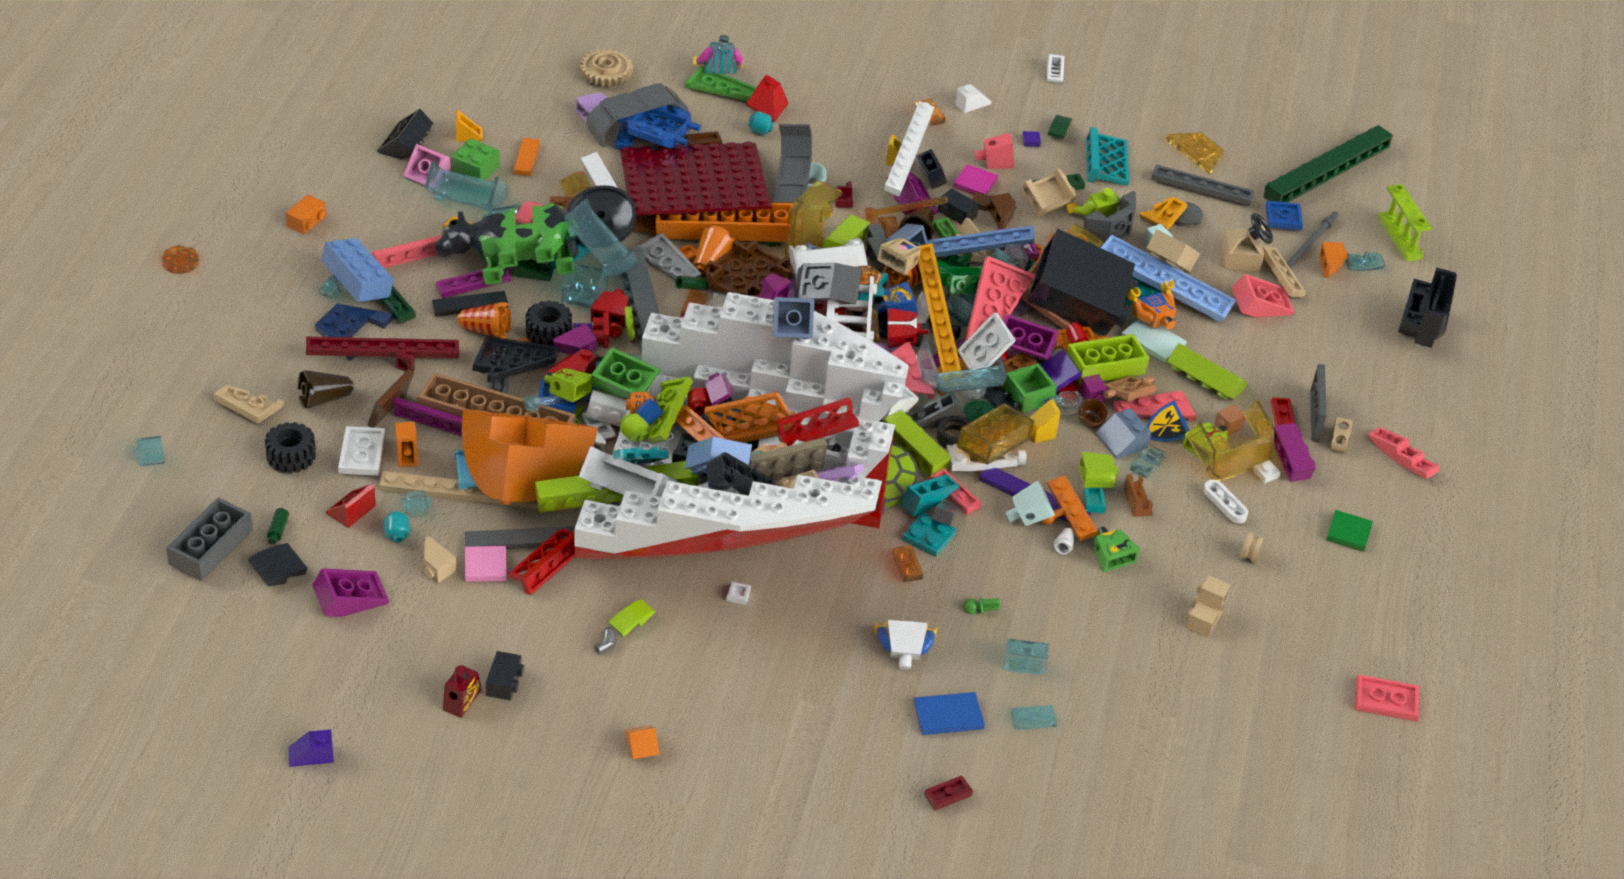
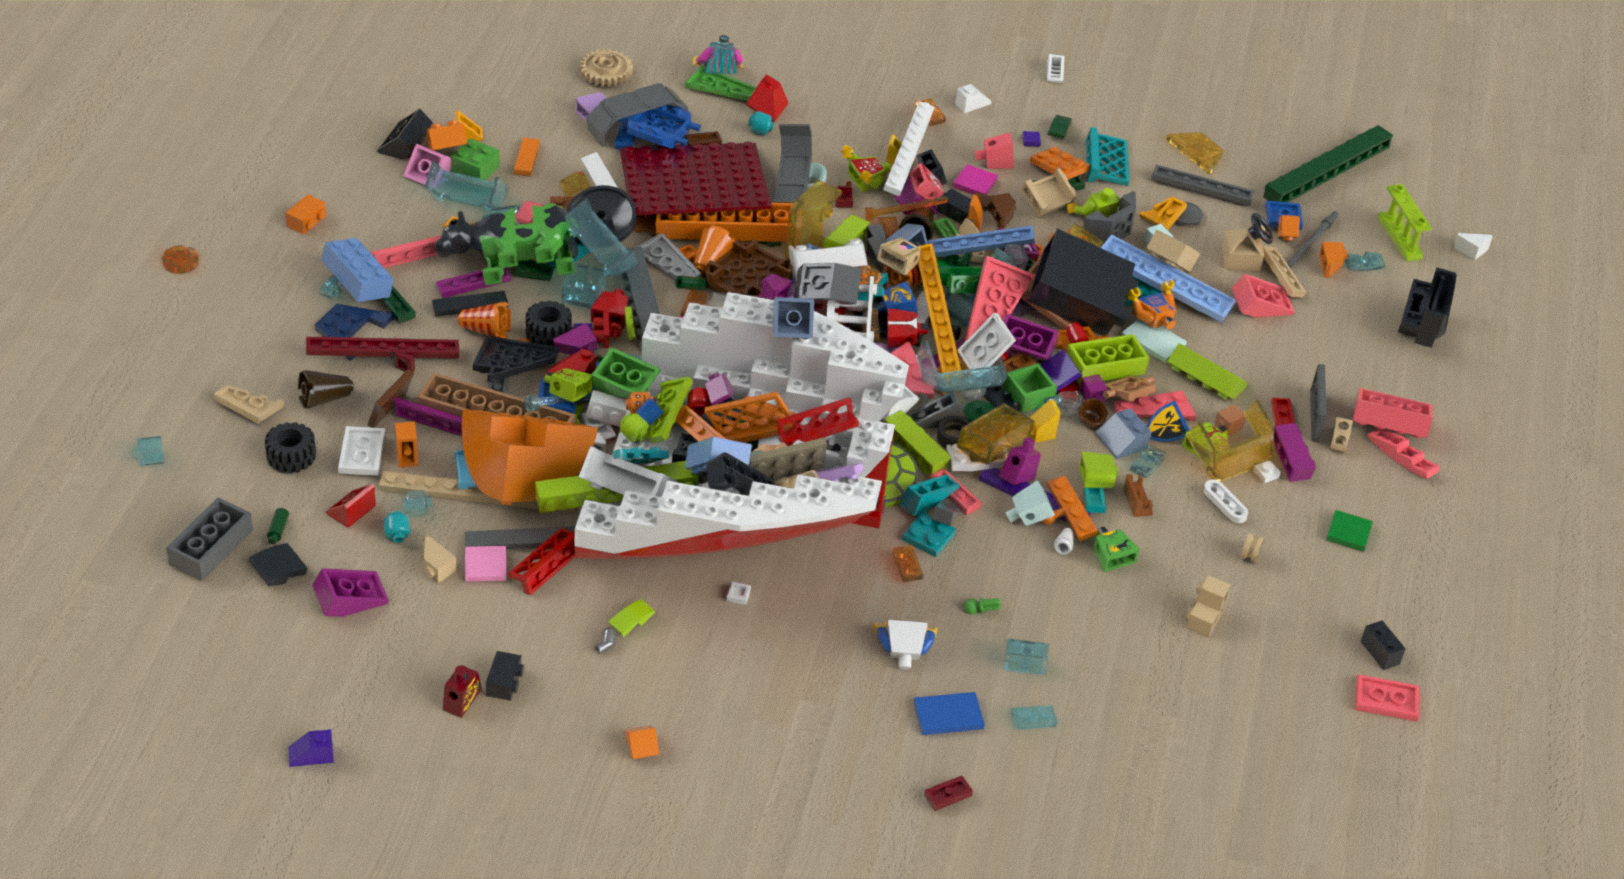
(446, 135): none -> orange slope
(865, 171): none -> torso
(925, 183): none -> coral torso
(975, 212): none -> orange slope
(1021, 463): none -> magenta torso
(1055, 158): none -> orange plate
(1288, 227): none -> orange brick
(1382, 645): none -> black brick
(1393, 413): none -> coral brick
(1472, 244): none -> white slope

